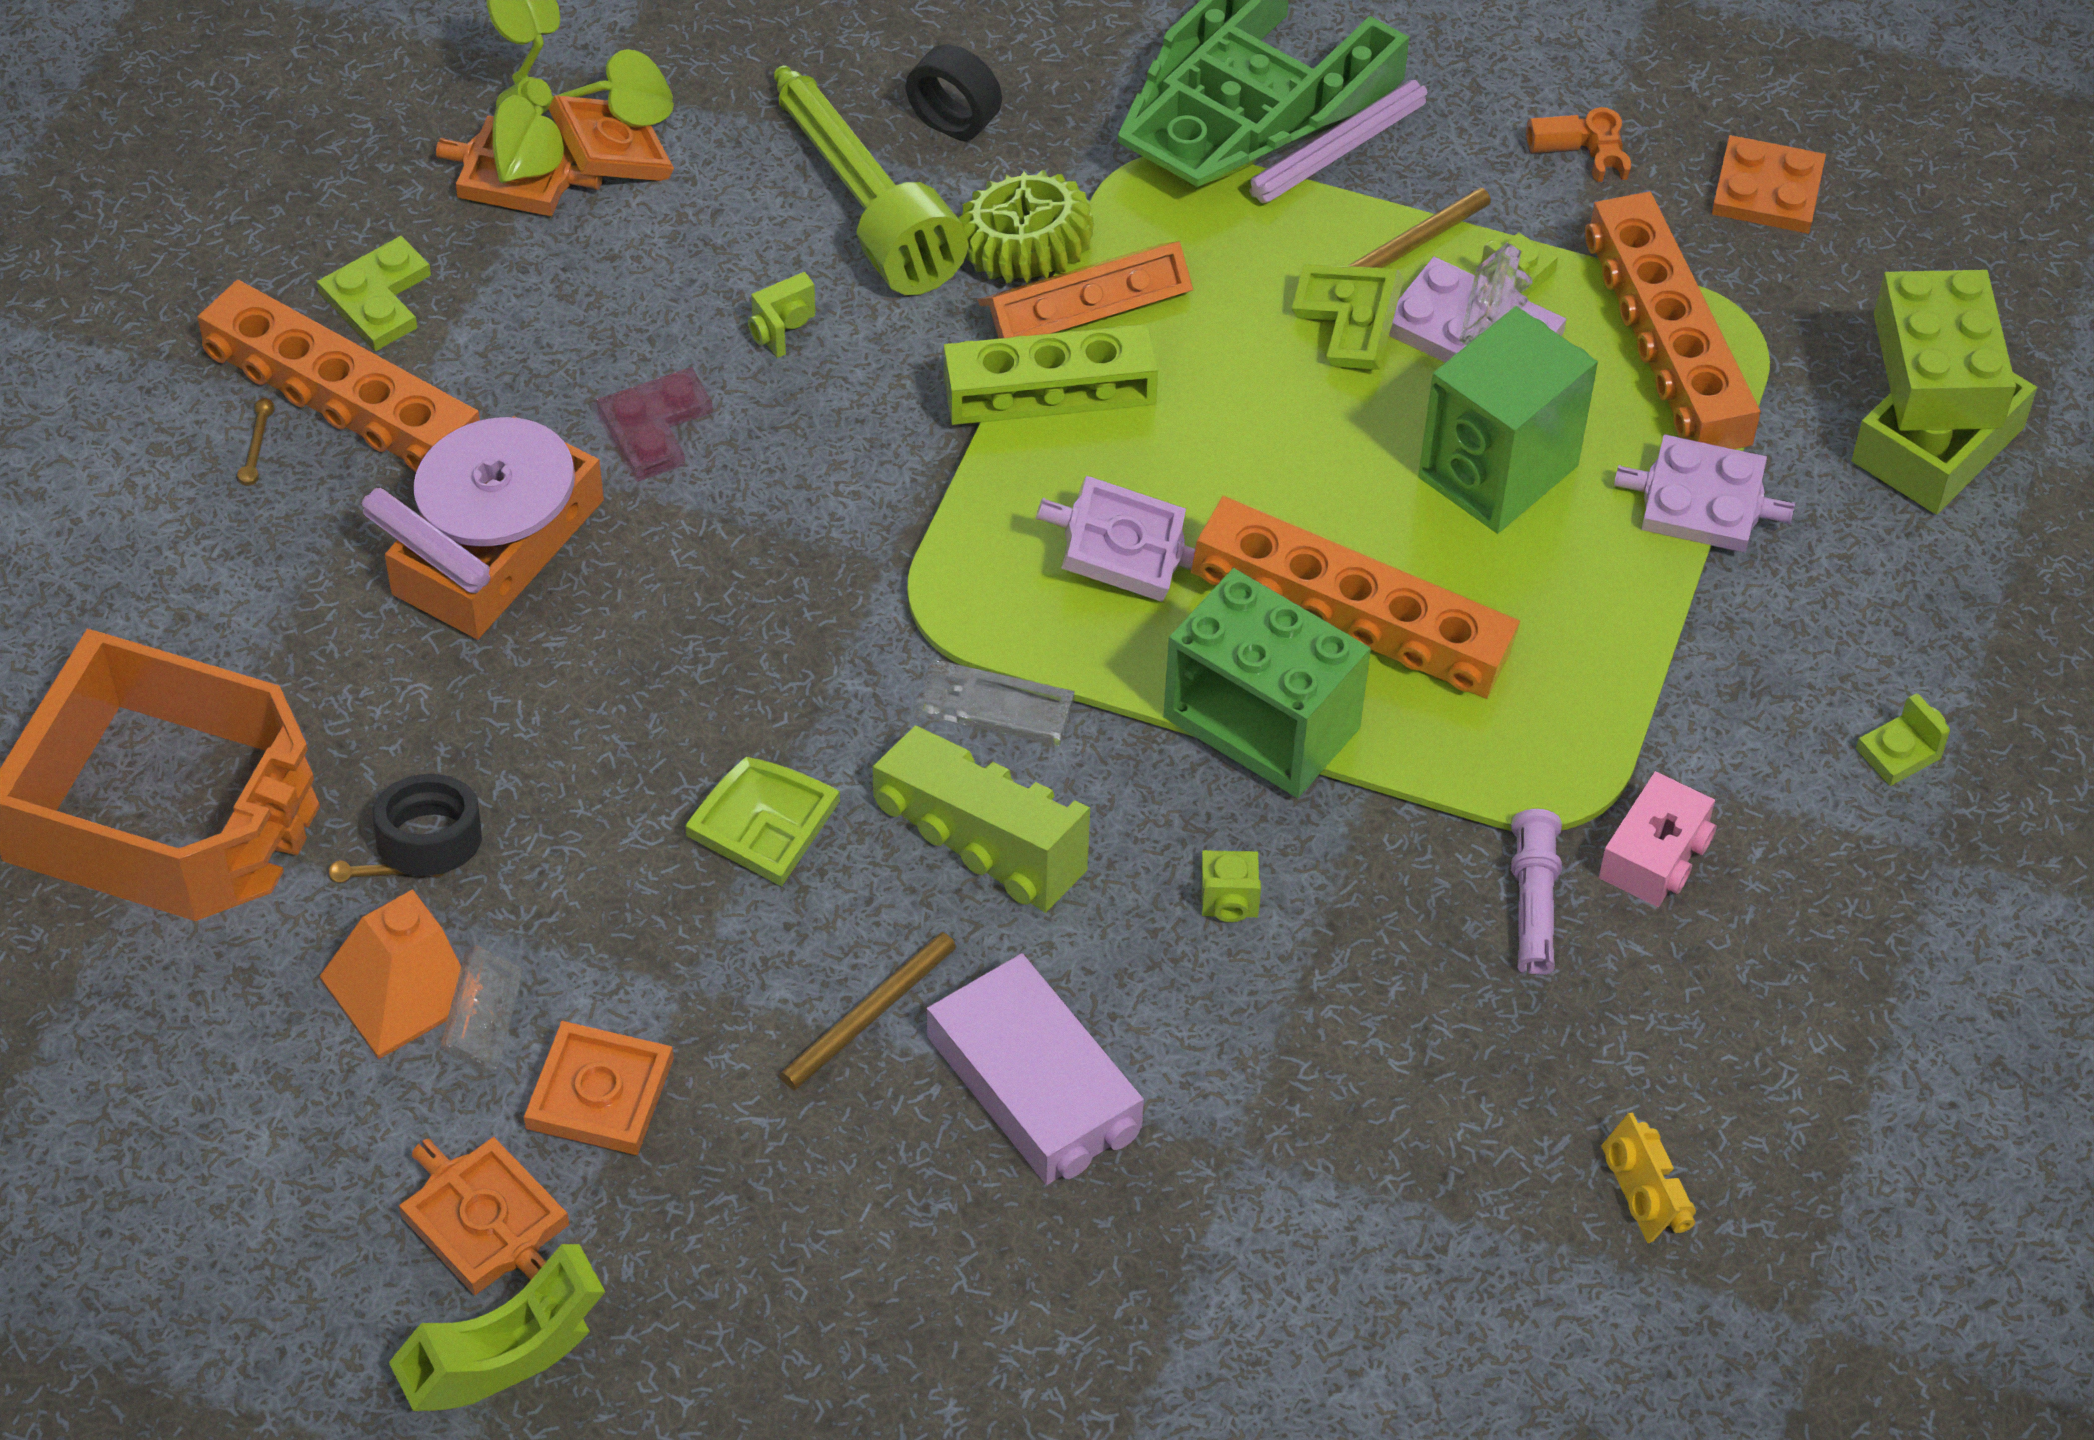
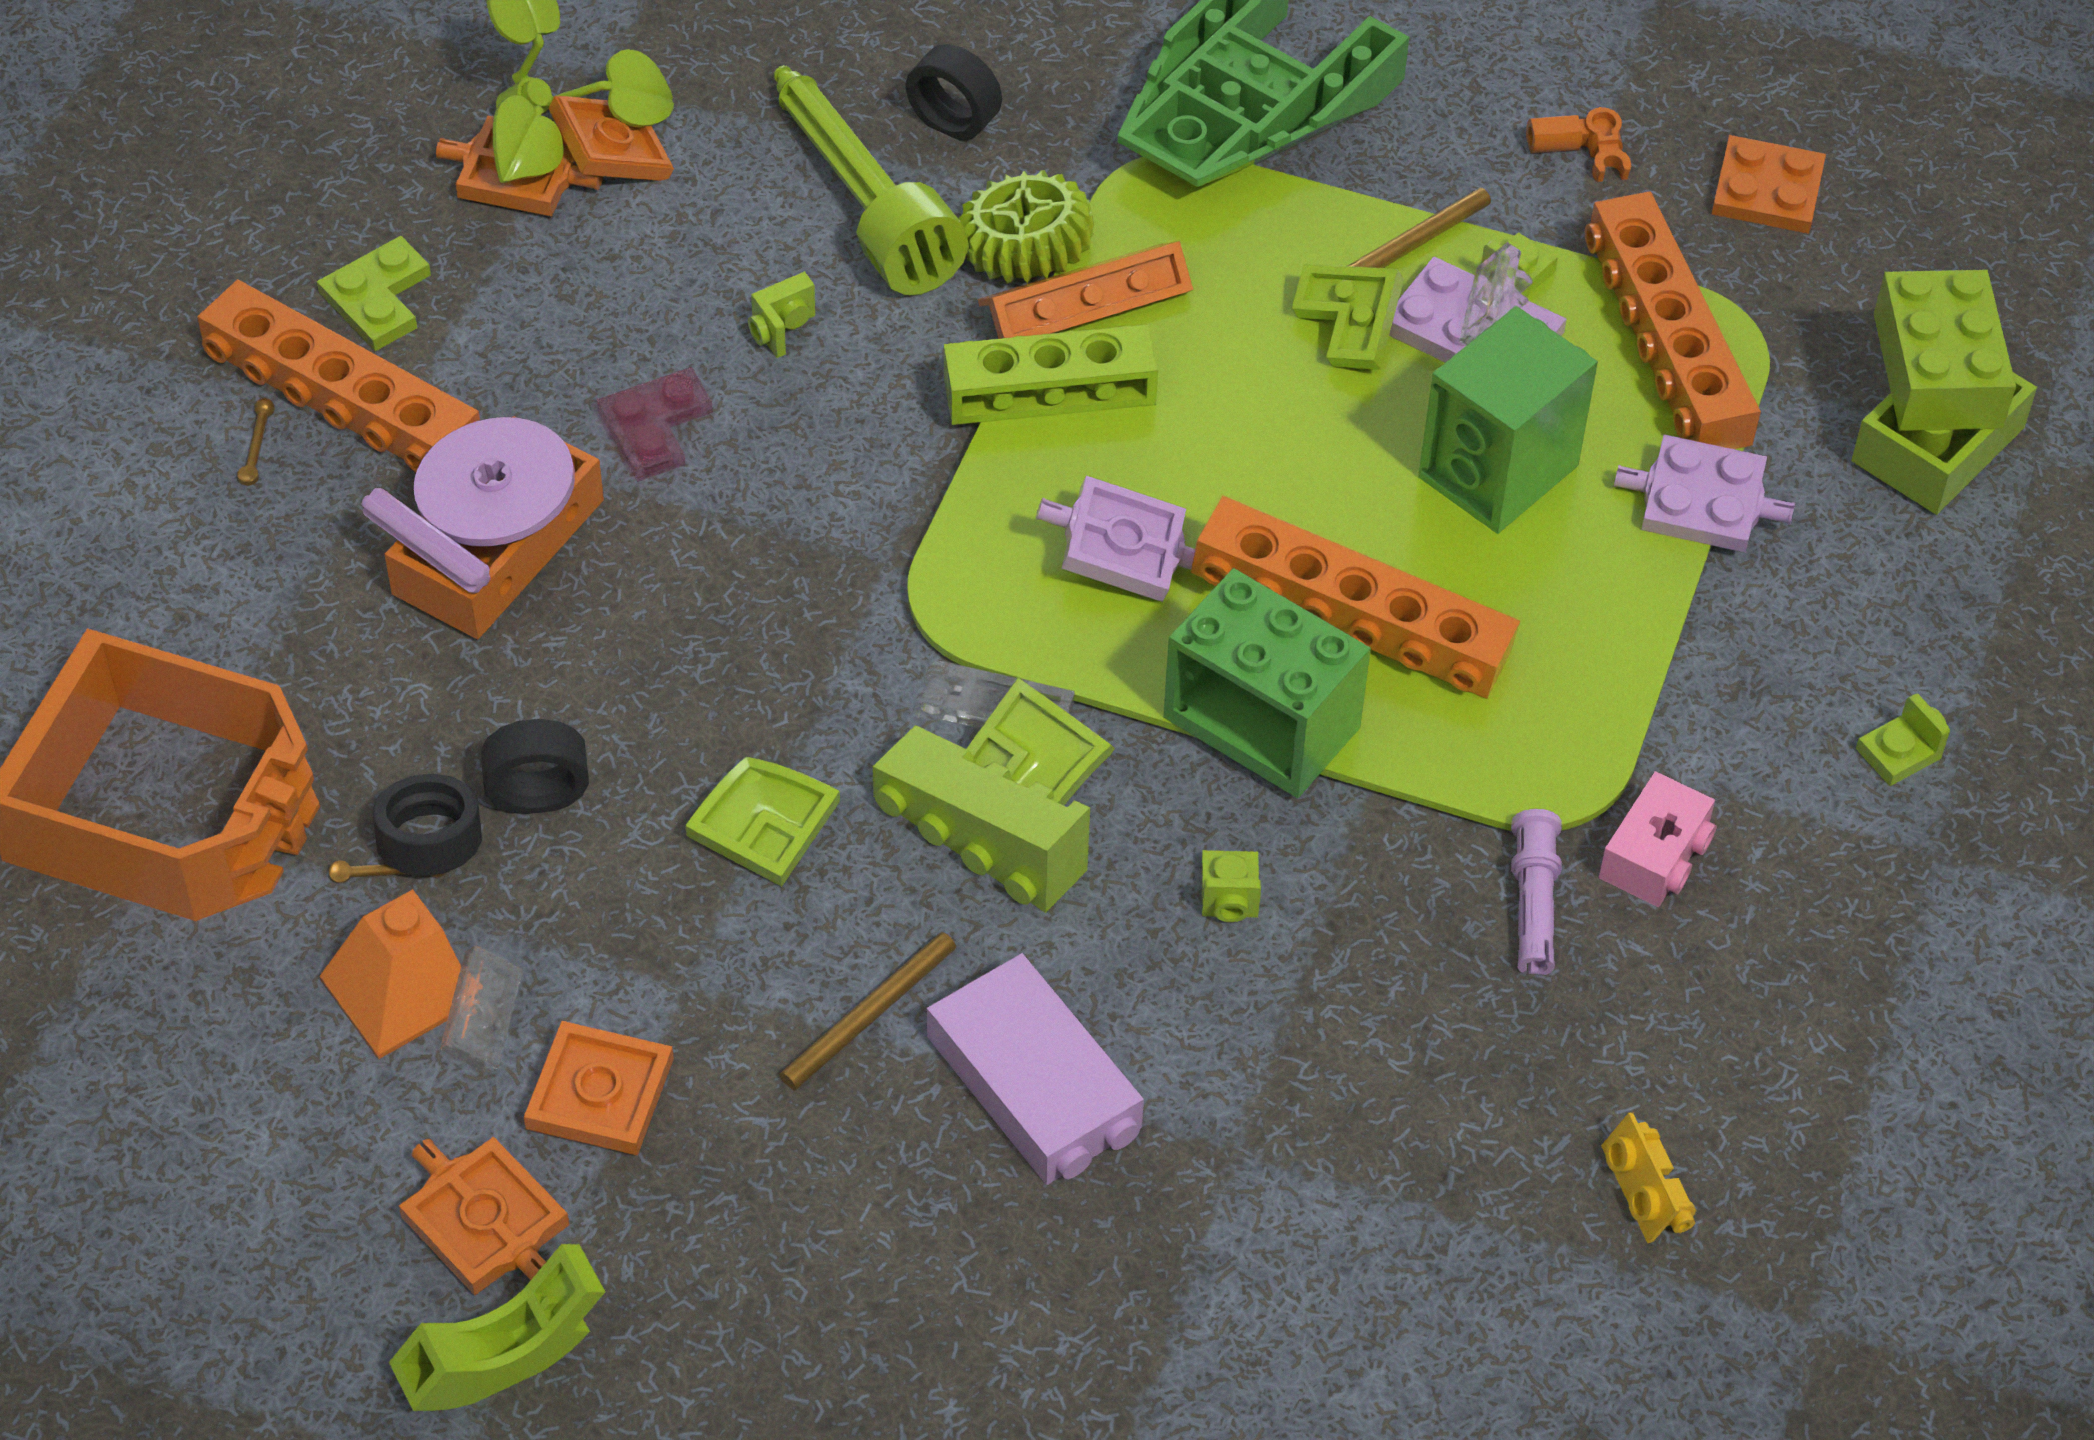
(529, 743): none -> black tyre
(1039, 743): none -> lime plate
(1337, 141): lavender axle -> none

